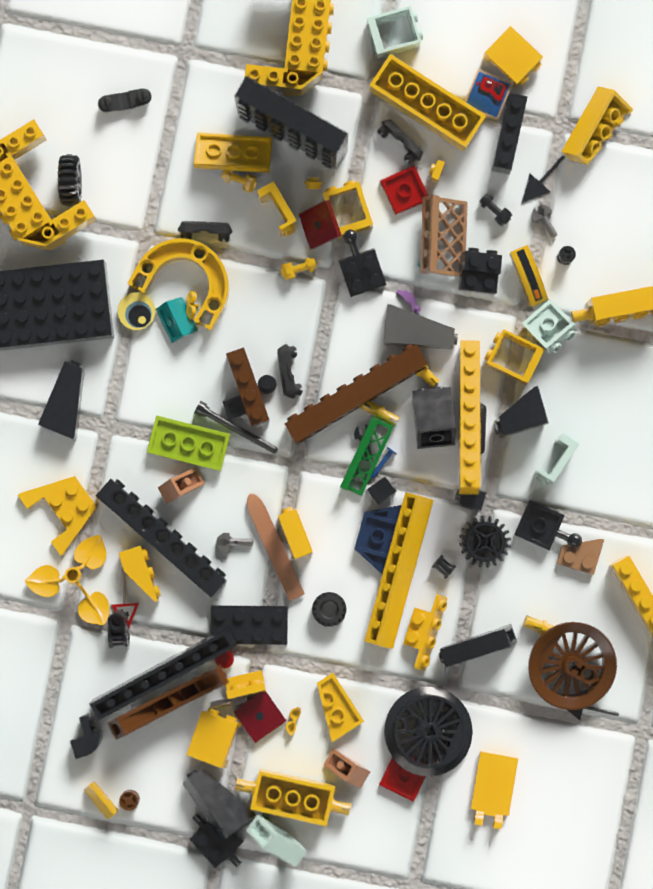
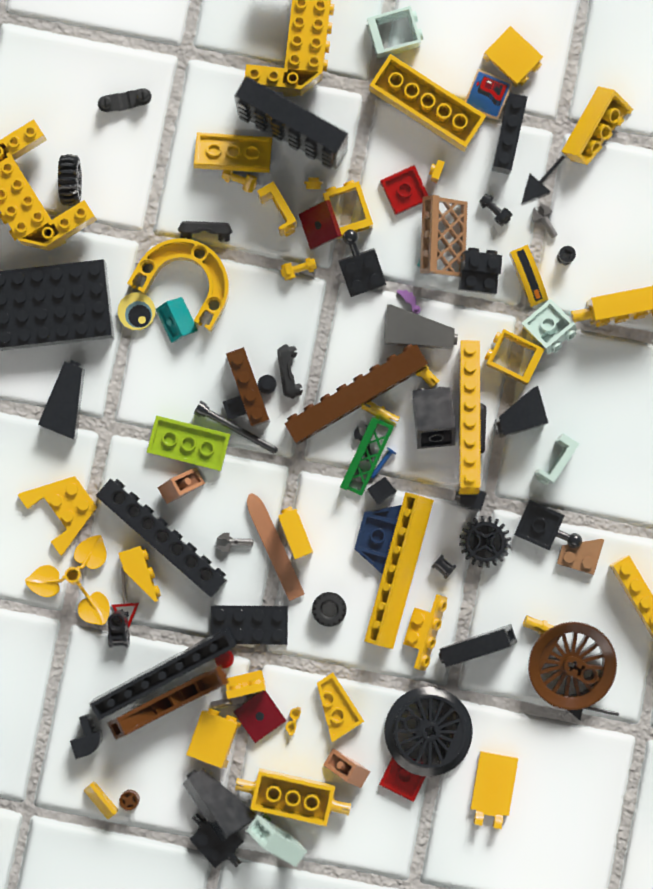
(191, 307): yellow piece -> none
(414, 151): black piece -> none

